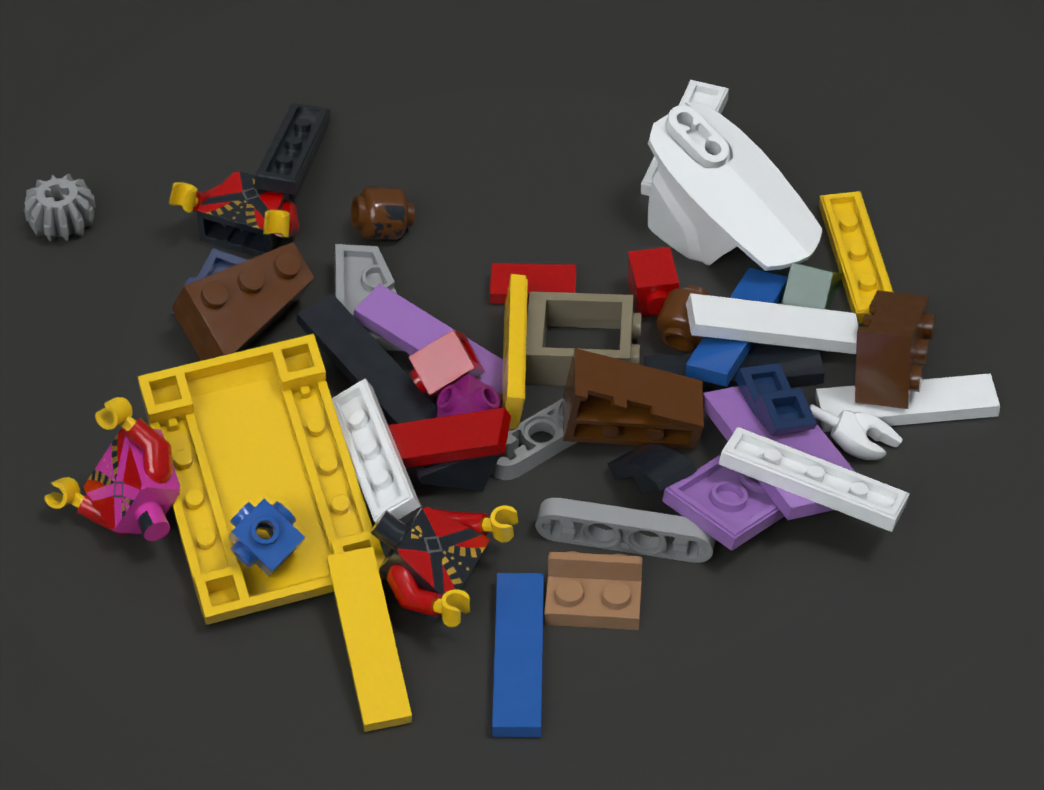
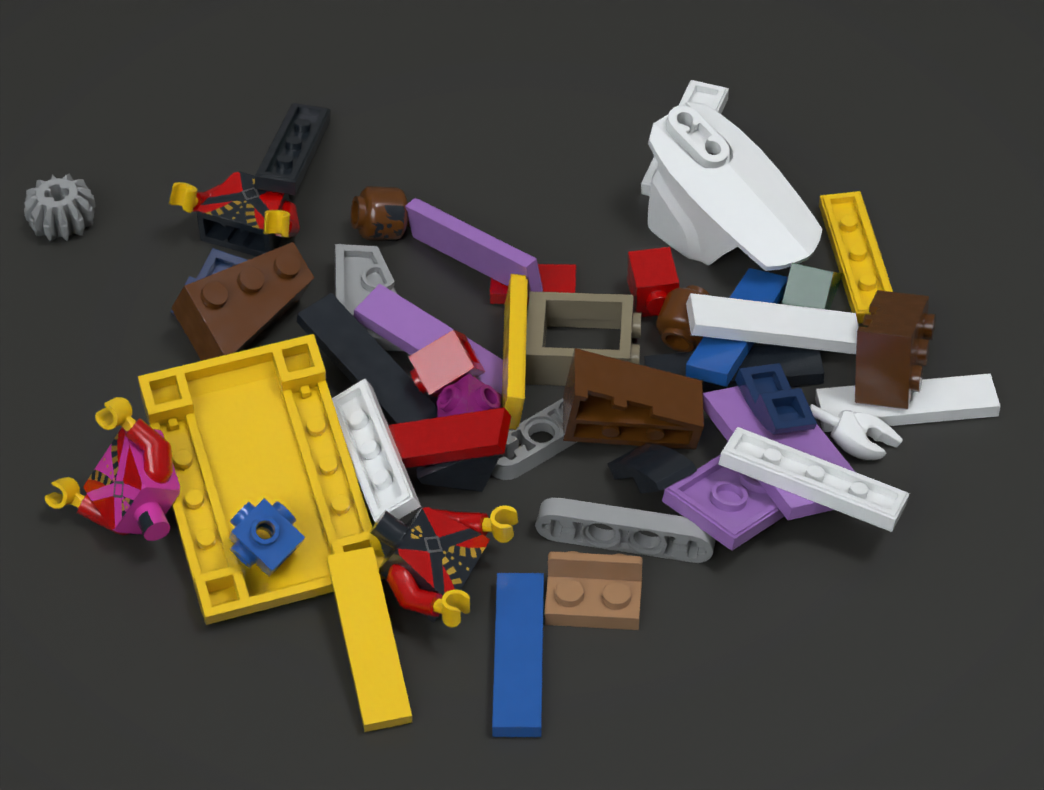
(471, 245): none -> medium lavender tile

